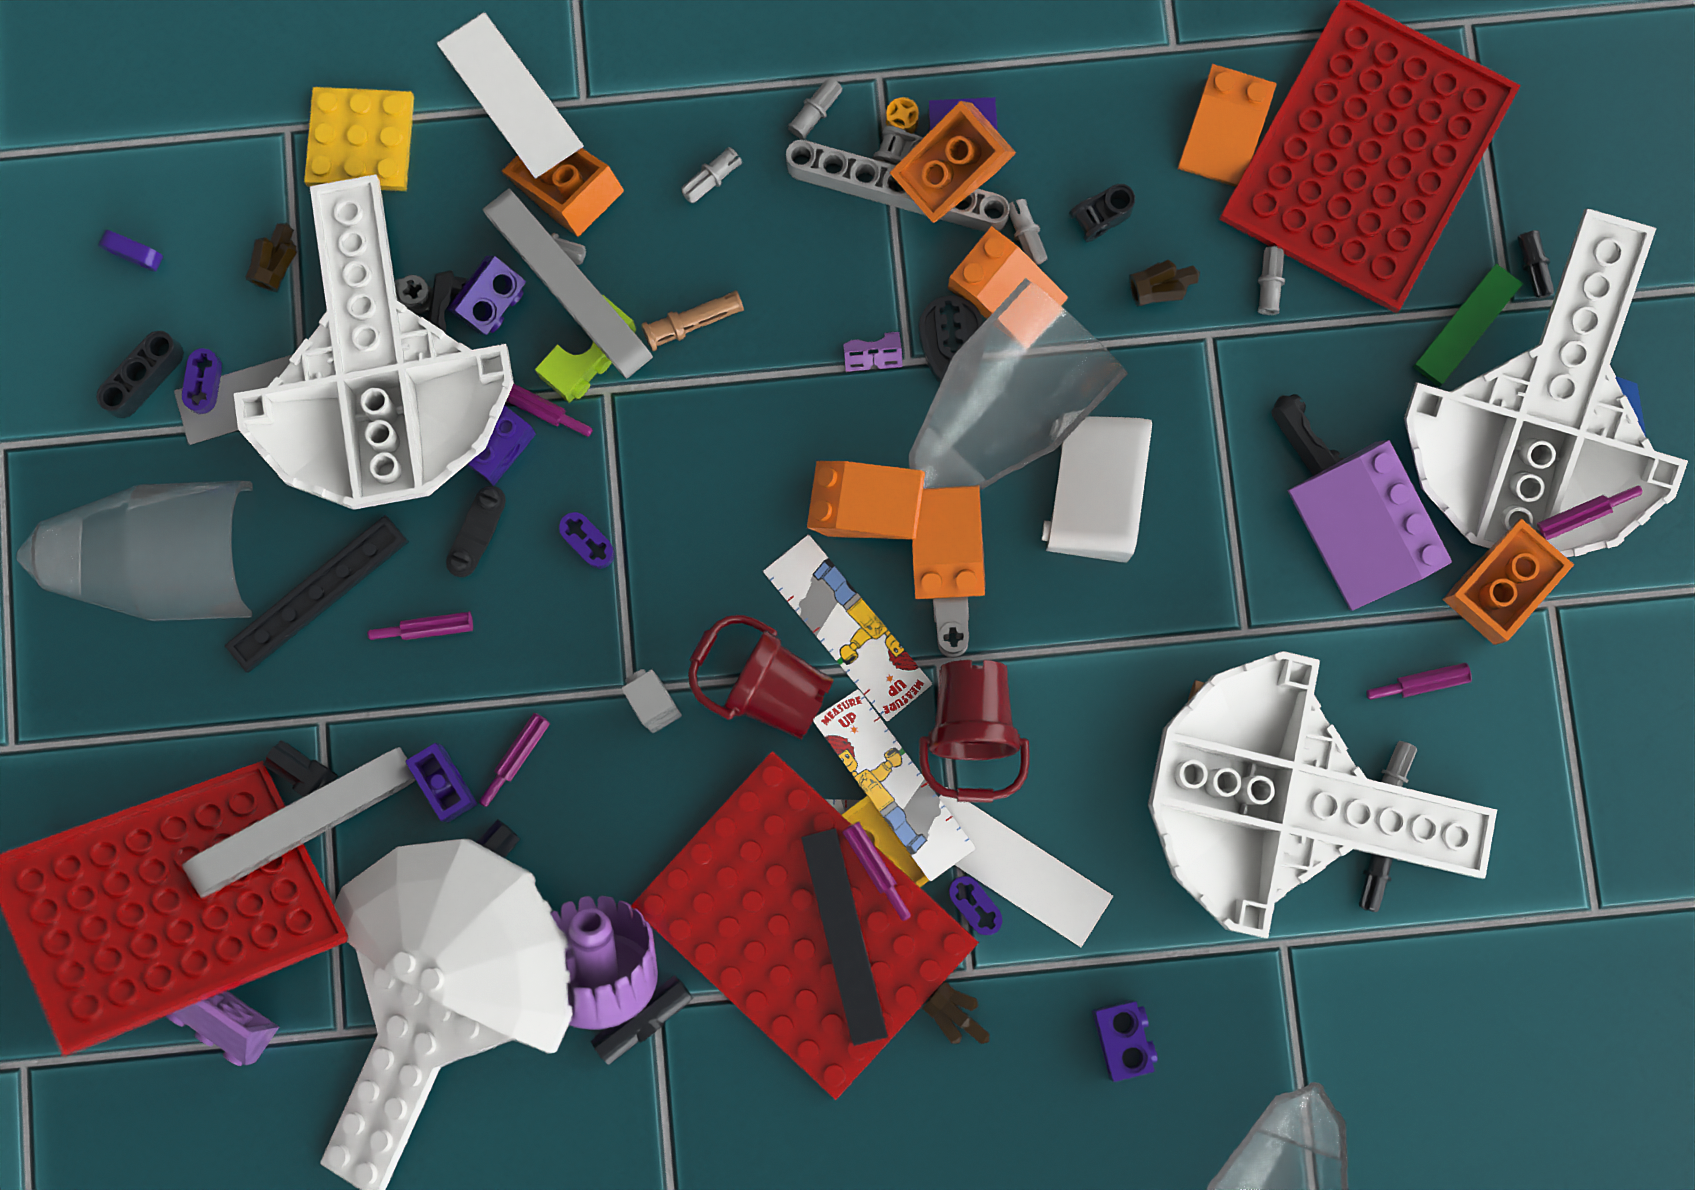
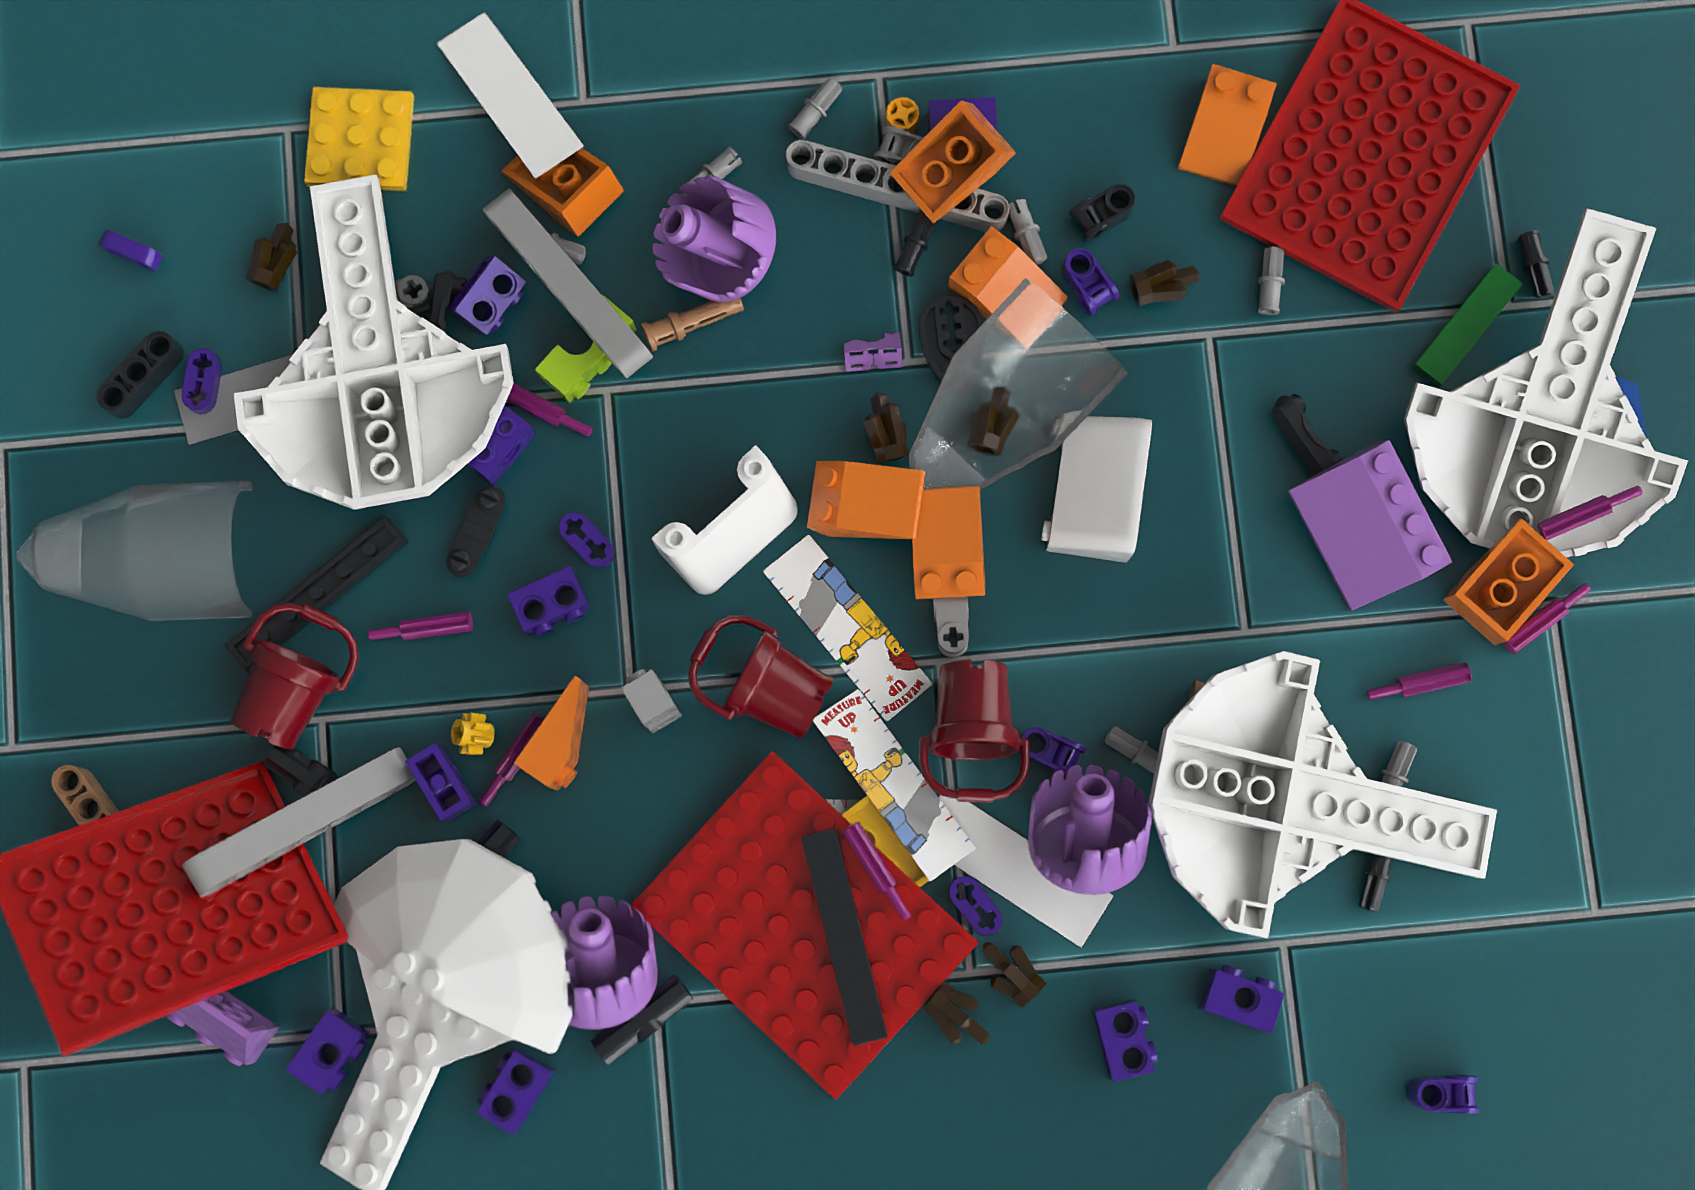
(86, 791): none -> medium nougat beam
(285, 685): none -> dark red piece
(310, 1063): none -> dark purple brick
(472, 733): none -> yellow gear
(521, 1095): none -> dark purple brick
(546, 593): none -> dark purple brick
(557, 741): none -> orange slope
(715, 240): none -> medium lavender piece
(736, 534): none -> white windscreen
(886, 430): none -> dark brown rock
(914, 245): none -> black axle
(992, 423): none -> dark brown rock
(1023, 980): none -> dark brown rock
(1054, 750): none -> dark purple piece
(1089, 830): none -> medium lavender piece
(1090, 283): none -> dark purple piece
(1132, 748): none -> light grey axle
(1263, 1005): none -> dark purple brick
(1450, 1094): none -> dark purple piece
(1544, 619): none -> magenta axle

